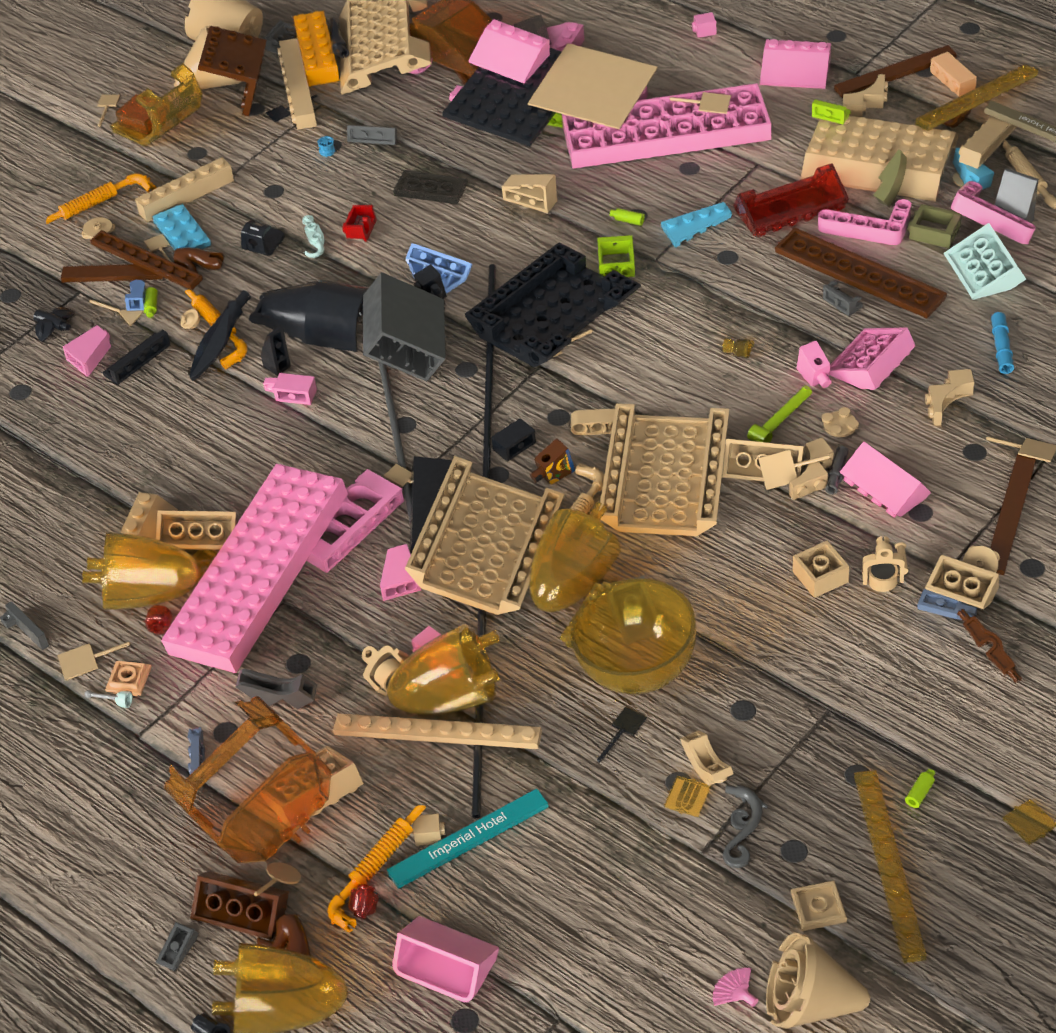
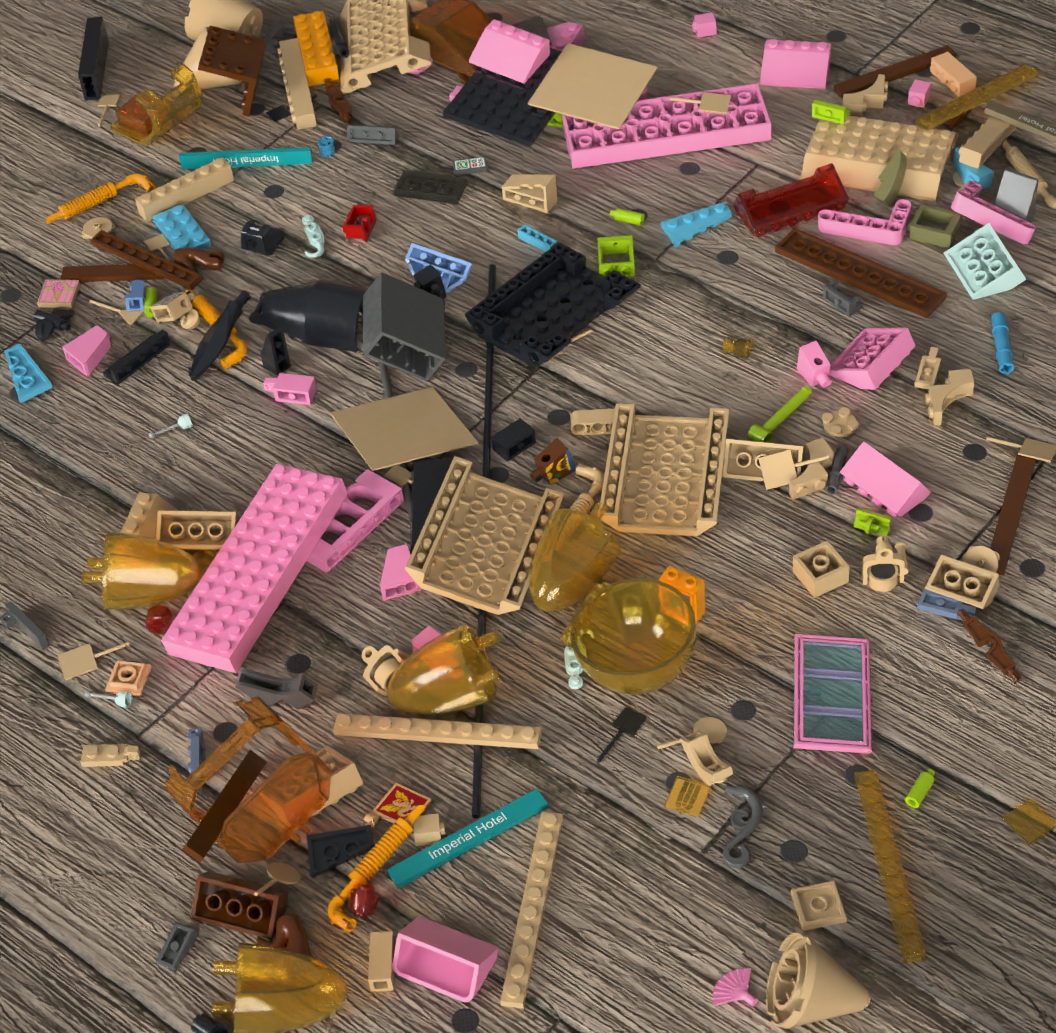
(26, 374): none -> medium azure wing
(58, 293): none -> tile
(93, 58): none -> black brick
(109, 754): none -> tan hinge
(172, 306): none -> tan torso
(183, 422): none -> hinge
(224, 805): none -> reddish brown tile
(248, 158): none -> teal tile
(337, 101): none -> reddish brown piece
(337, 847): none -> black wing
(381, 961): none -> tan brick
(396, 804): none -> flag
(403, 428): none -> tan piece
(469, 165): none -> tile
(531, 911): none -> tan plate
(536, 238): none -> medium azure piece
(573, 669): none -> light aqua piece
(689, 585): none -> light orange window
(713, 727): none -> tan piece
(832, 694): none -> clear light blue door
(872, 521): none -> lime hips
(919, 93): none -> bright pink brick
(928, 369): none -> tan hinge

